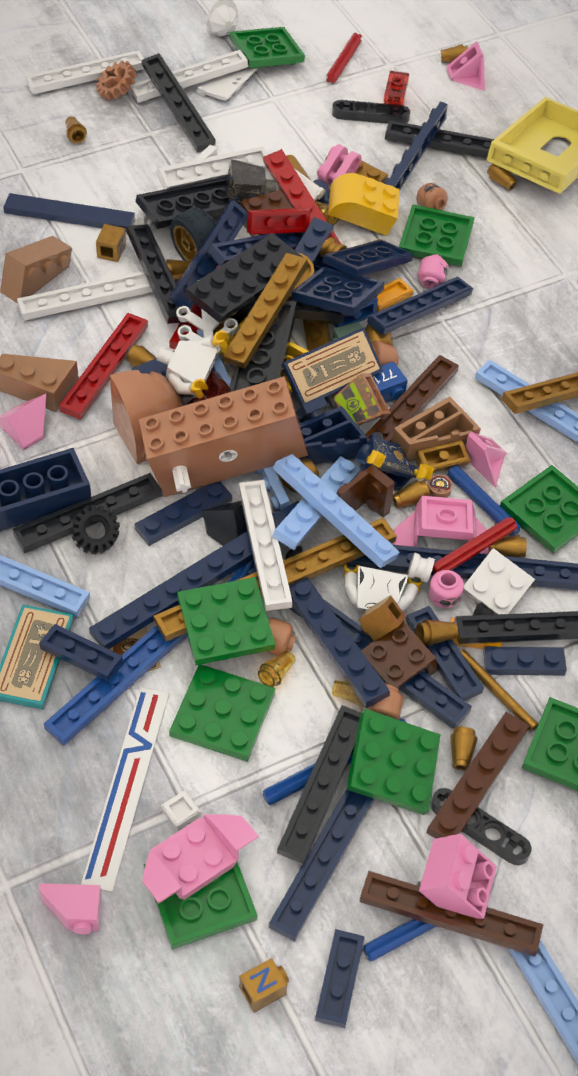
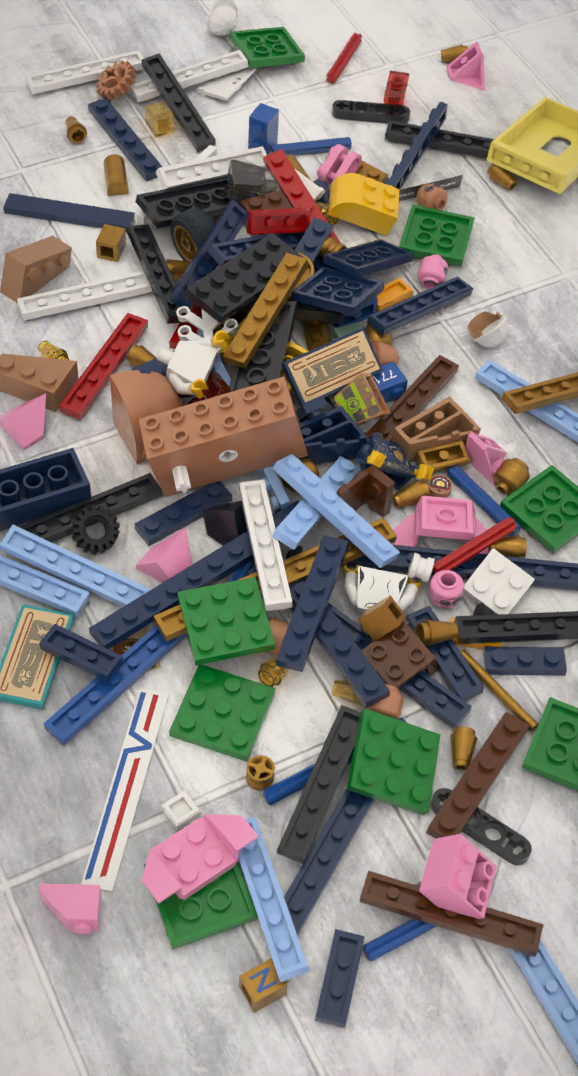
(51, 351): none -> clear yellow cone
(71, 567): none -> light blue plate
(115, 175): none -> pearl gold brick
(125, 138): none -> dark blue plate
(159, 119): none -> clear yellow brick
(167, 557): none -> bright pink slope
(258, 766): none -> pearl gold wheel
(263, 127): none -> blue brick
(272, 908): none -> light blue plate
(309, 147): none -> blue axle
(312, 604): none -> dark blue plate
(448, 183): none -> flat silver sticker
(488, 328): none -> piece
(511, 475): none -> pearl gold head

